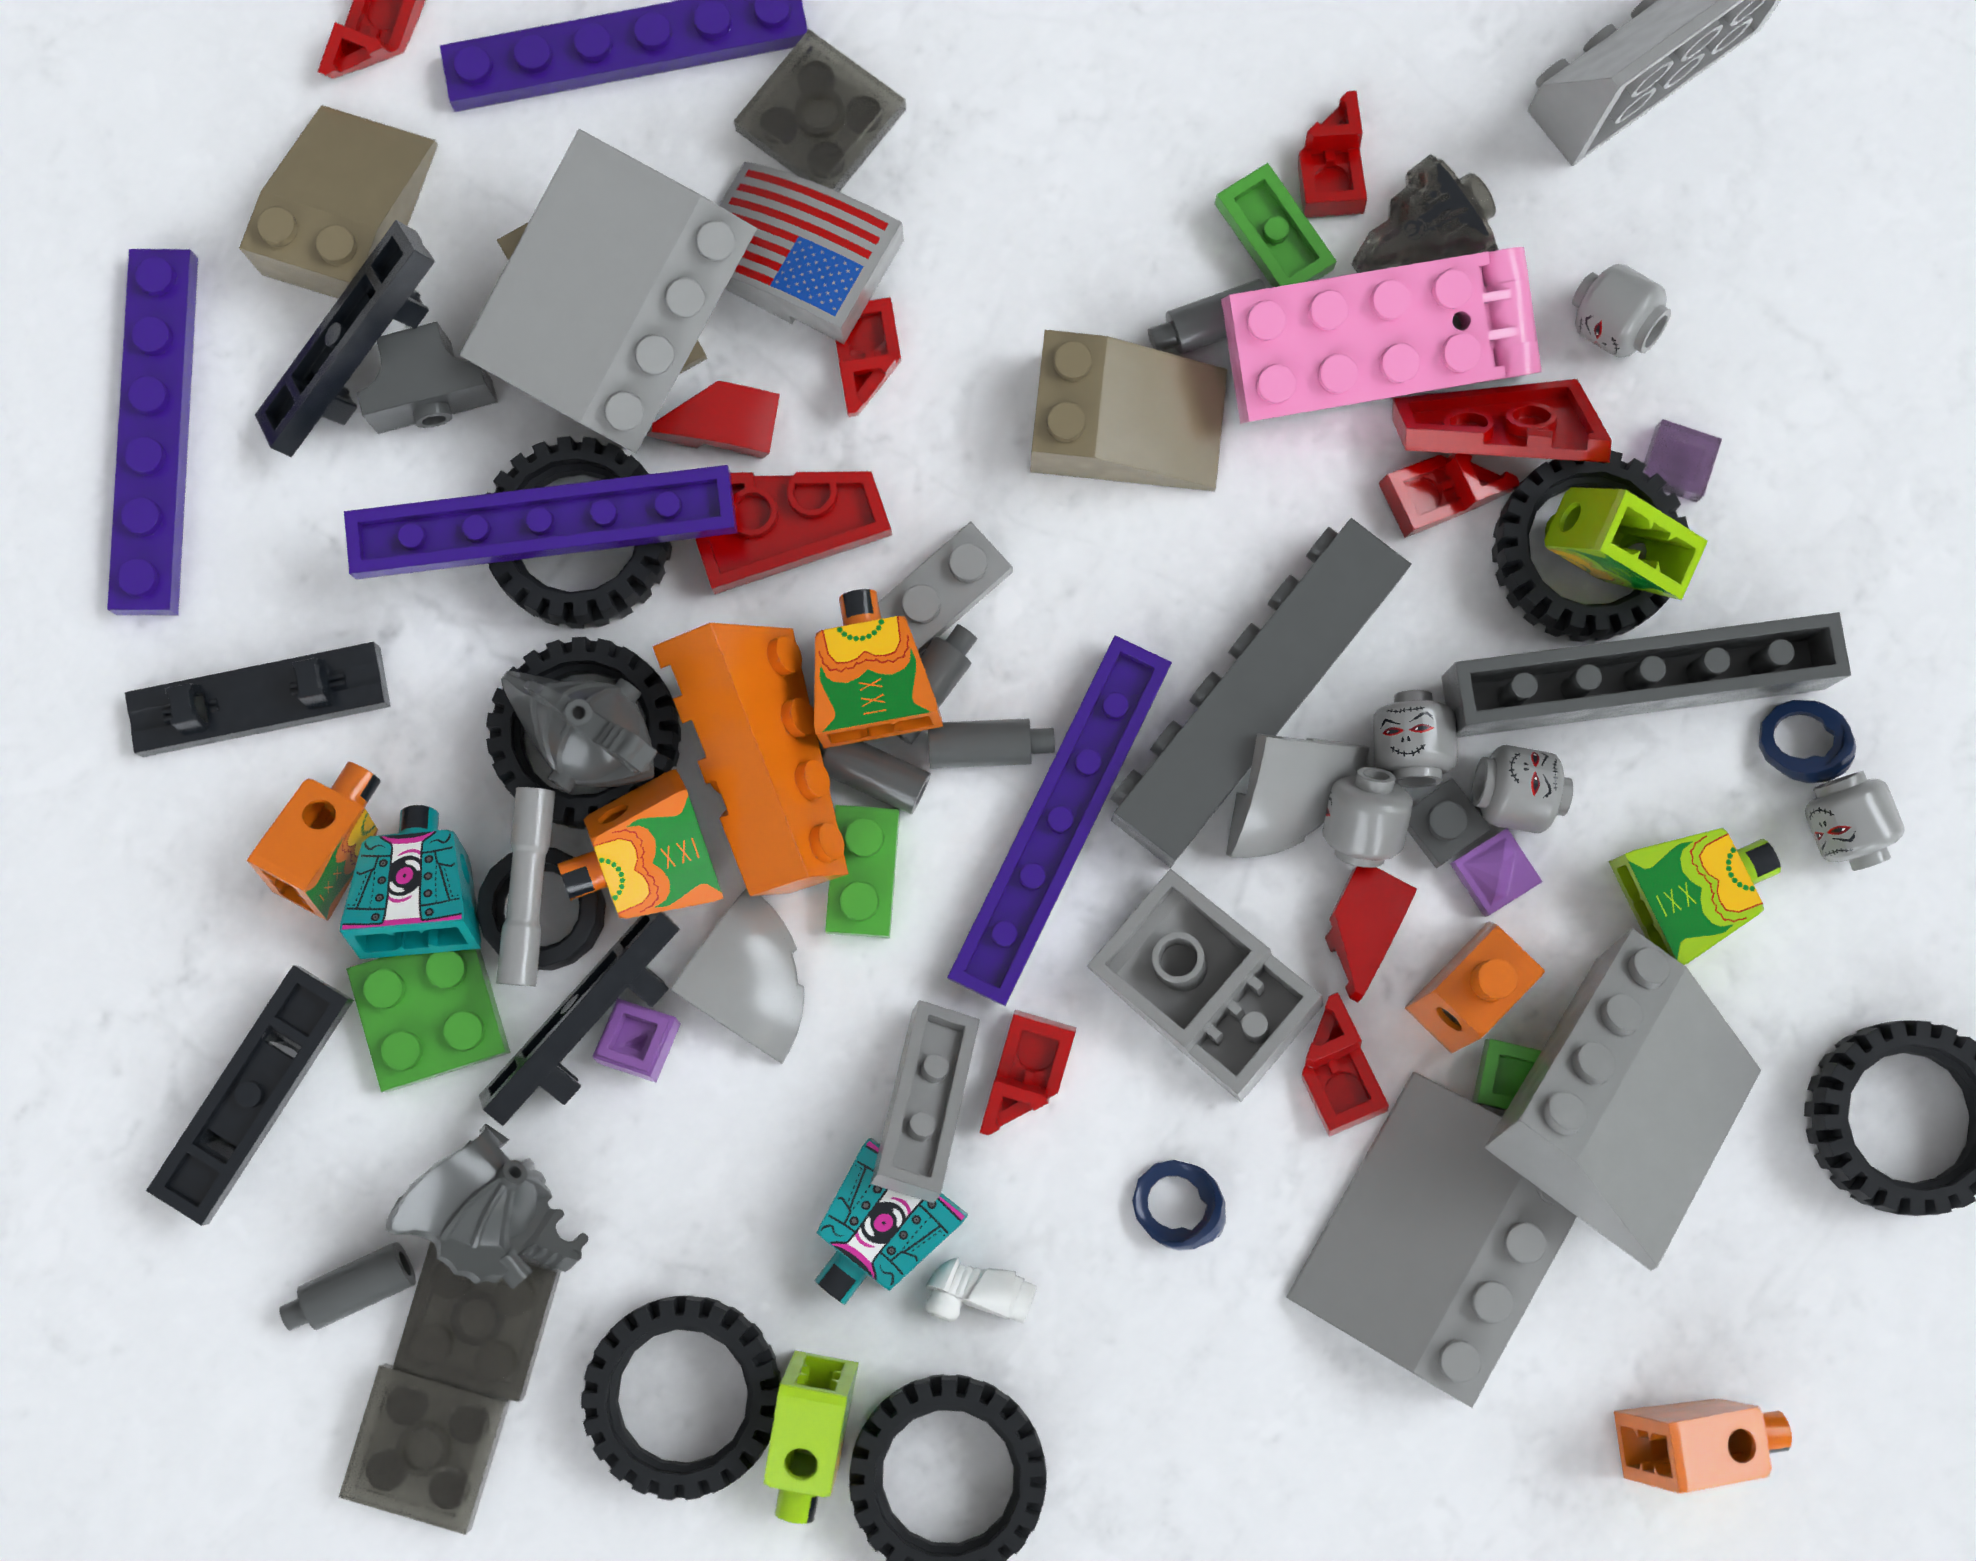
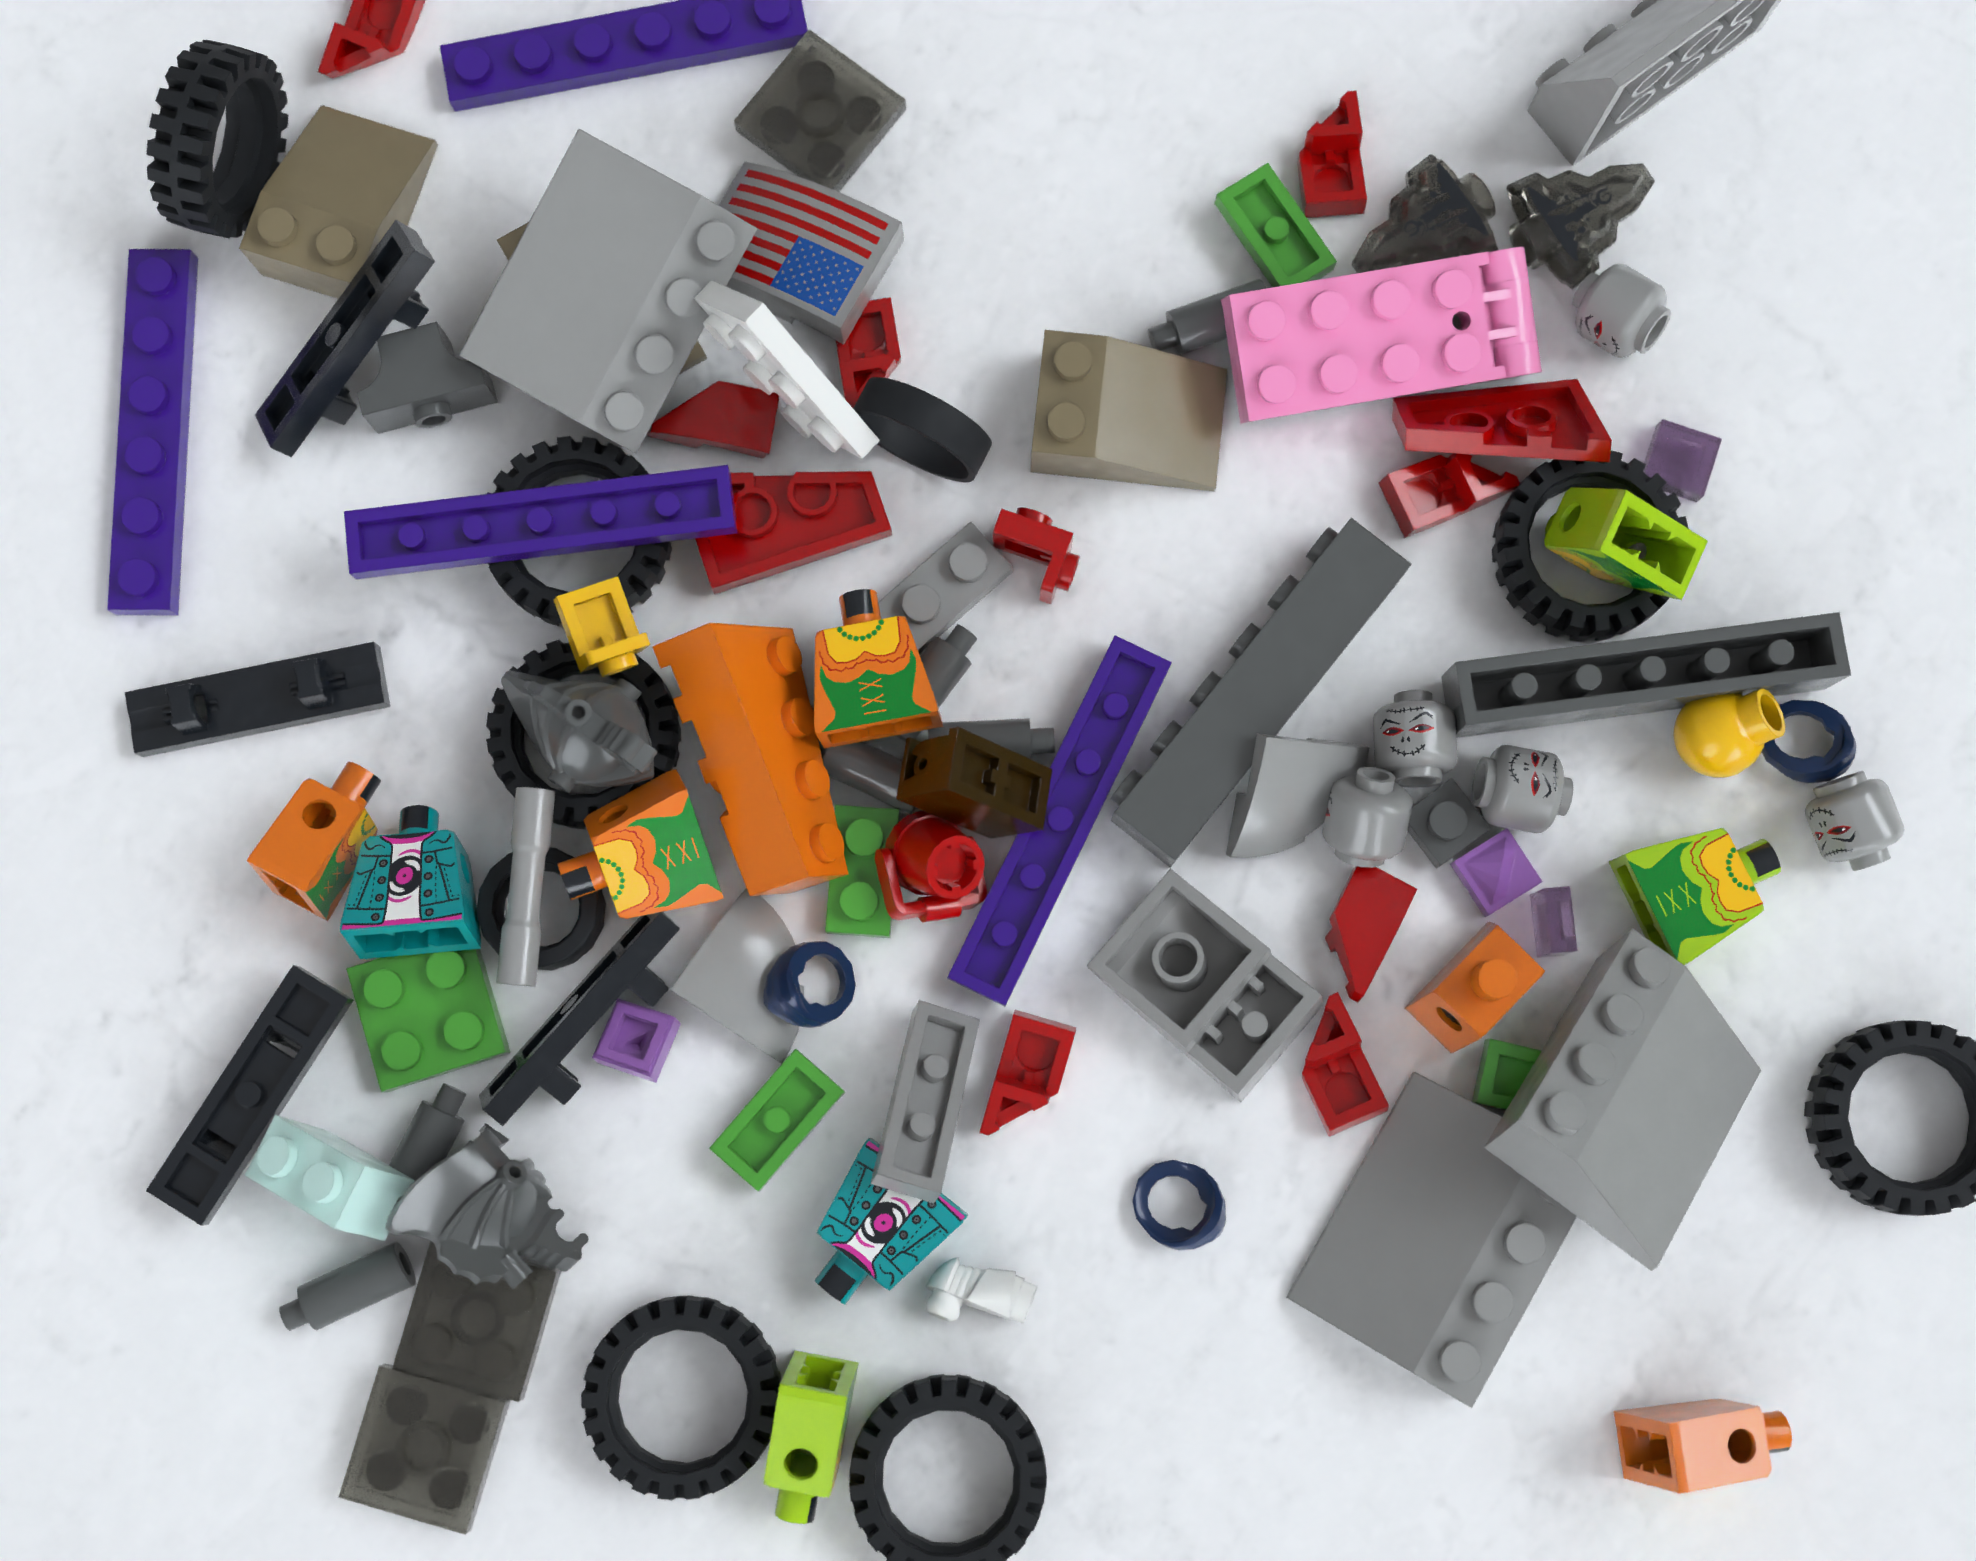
(186, 130): none -> black tyre
(327, 1177): none -> light aqua brick
(430, 1133): none -> dark grey cylinder
(601, 627): none -> yellow bracket
(777, 1120): none -> bright green plate
(783, 992): none -> dark blue piece
(784, 367): none -> white plate
(923, 429): none -> black tyre
(934, 860): none -> red piece
(975, 784): none -> dark brown hinge
(1032, 537): none -> red bracket
(1553, 922): none -> clear purple tile
(1574, 217): none -> clear smoke rock
(1727, 731): none -> yellow piece

